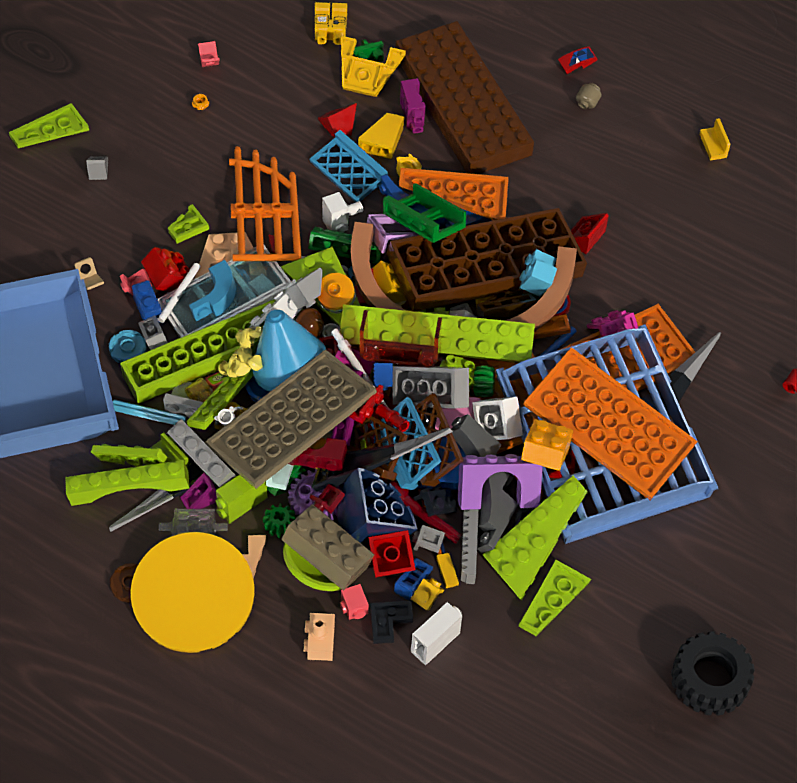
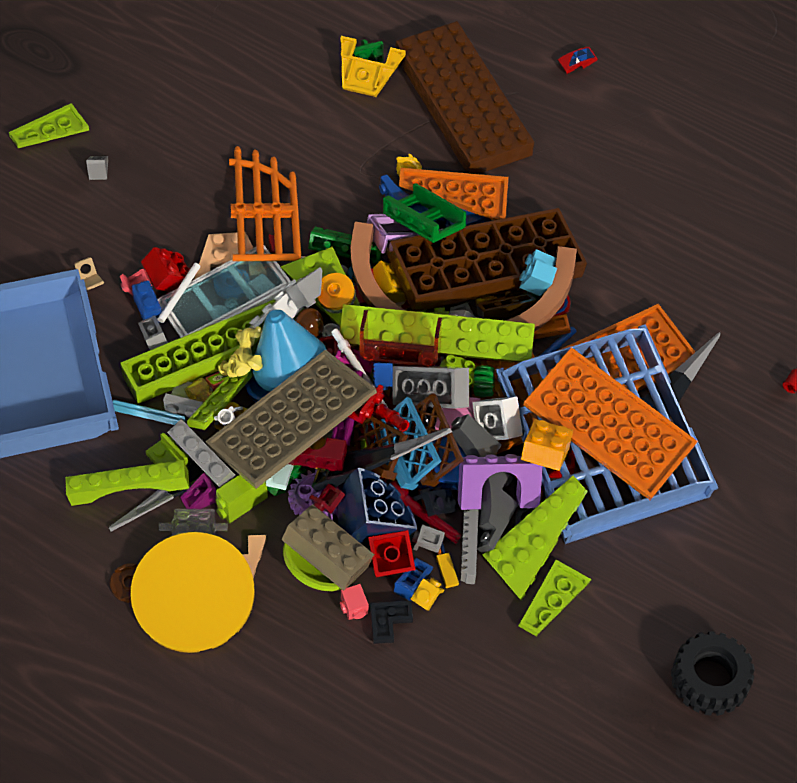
(127, 345): medium azure tile -> none
(135, 456): lime wing -> none
(188, 225): lime wing -> none
(200, 102): light orange plate -> none
(208, 54): coral bracket -> none
(220, 297): dark azure arch -> none
(278, 519): green gear -> none
(321, 636): light nougat brick -> none
(329, 28): yellow hips -> none
(336, 212): white brick -> none
(339, 119): red slope -> none
(358, 155): dark azure fence -> none
(383, 136): yellow slope -> none
(412, 105): magenta hips -> none
(436, 633): white brick -> none
(588, 96): dark tan head -> none
(589, 230): red slope -> none
(614, 322): dark pink bracket -> none
(715, 141): yellow panel -> none

